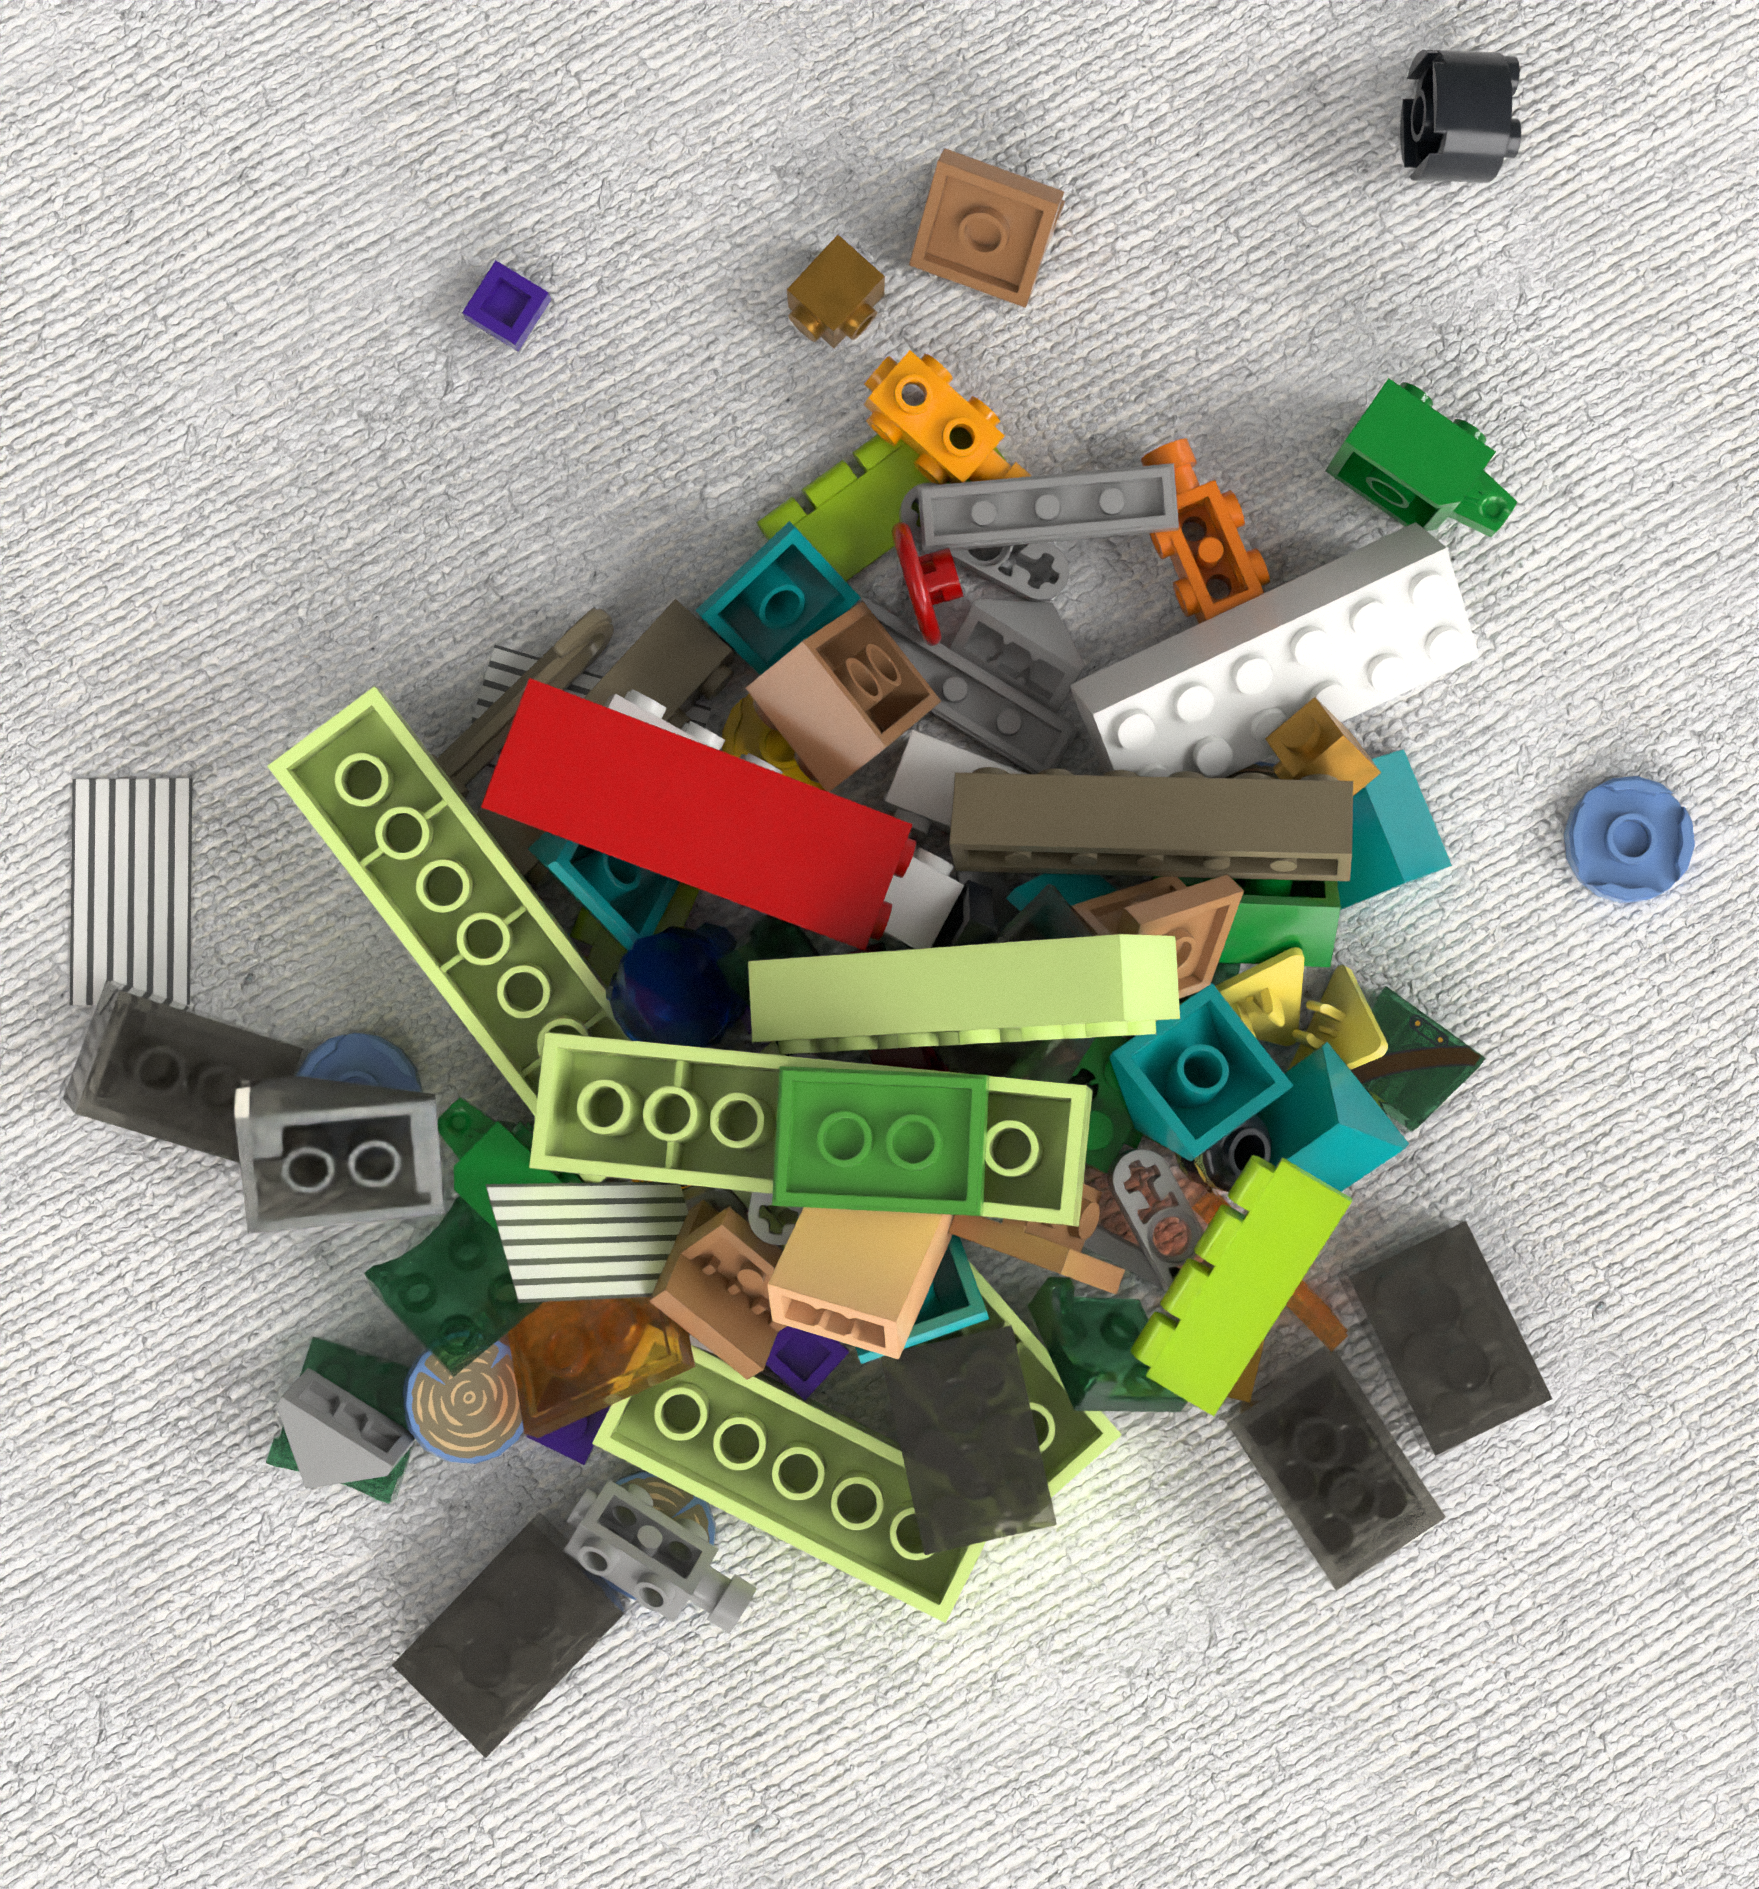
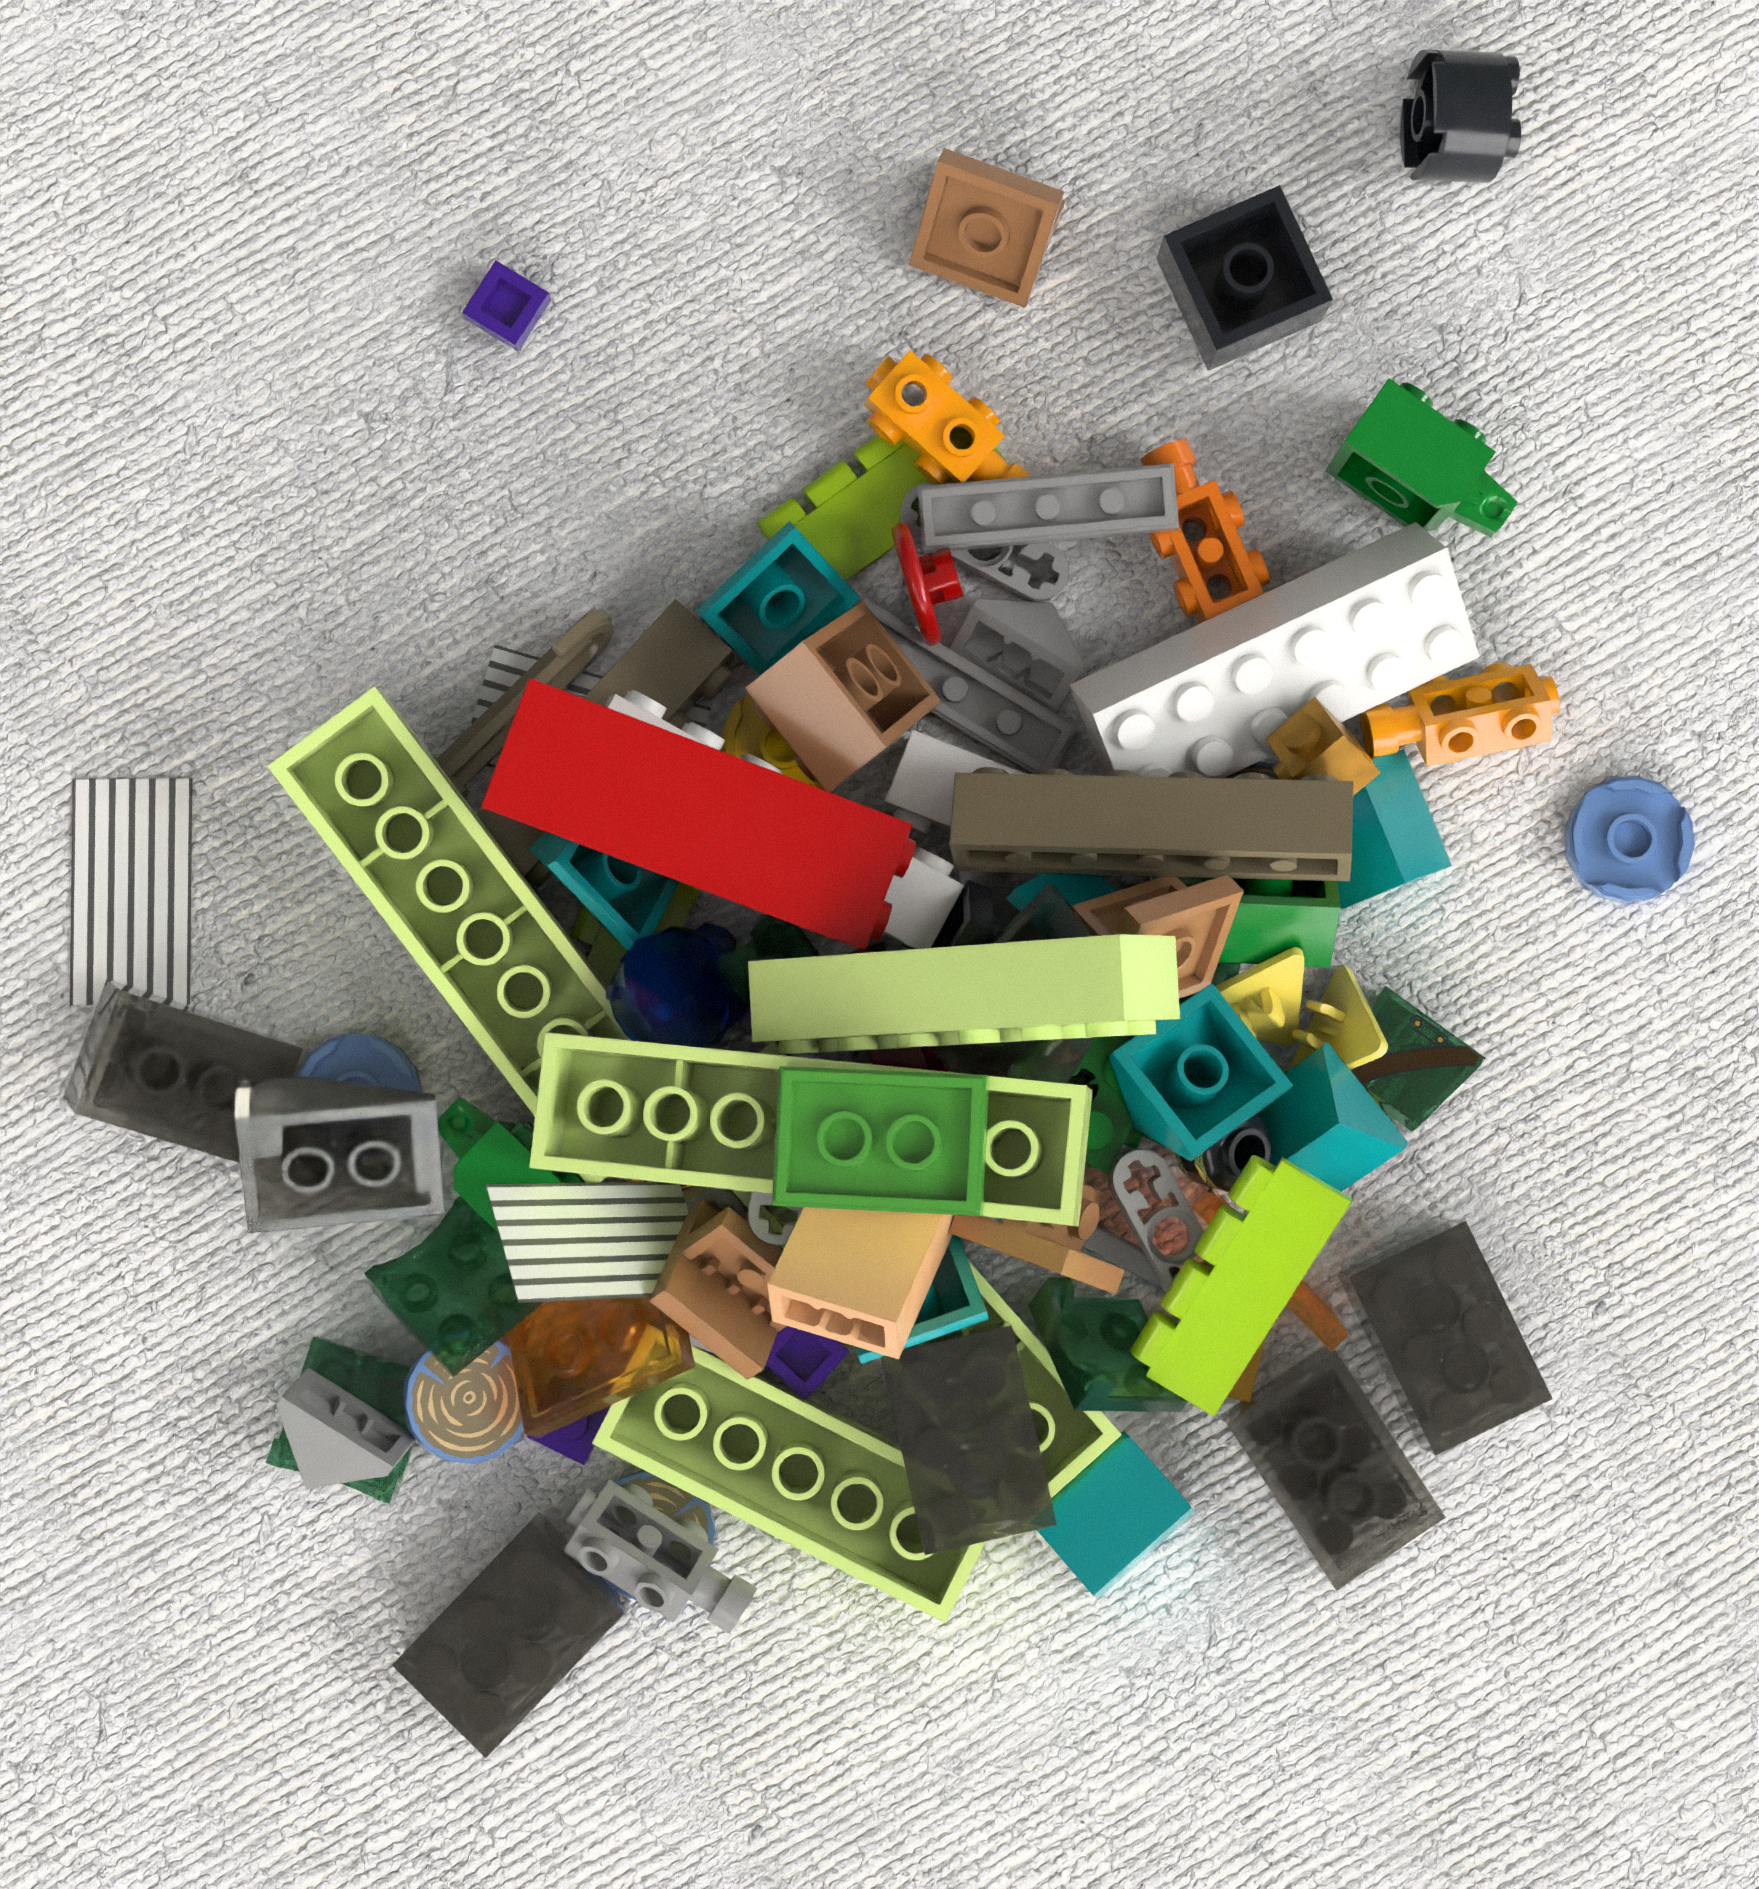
(835, 294): pearl gold brick -> none
(1114, 1515): none -> teal slope
(1244, 277): none -> black brick
(1469, 718): none -> light orange brick

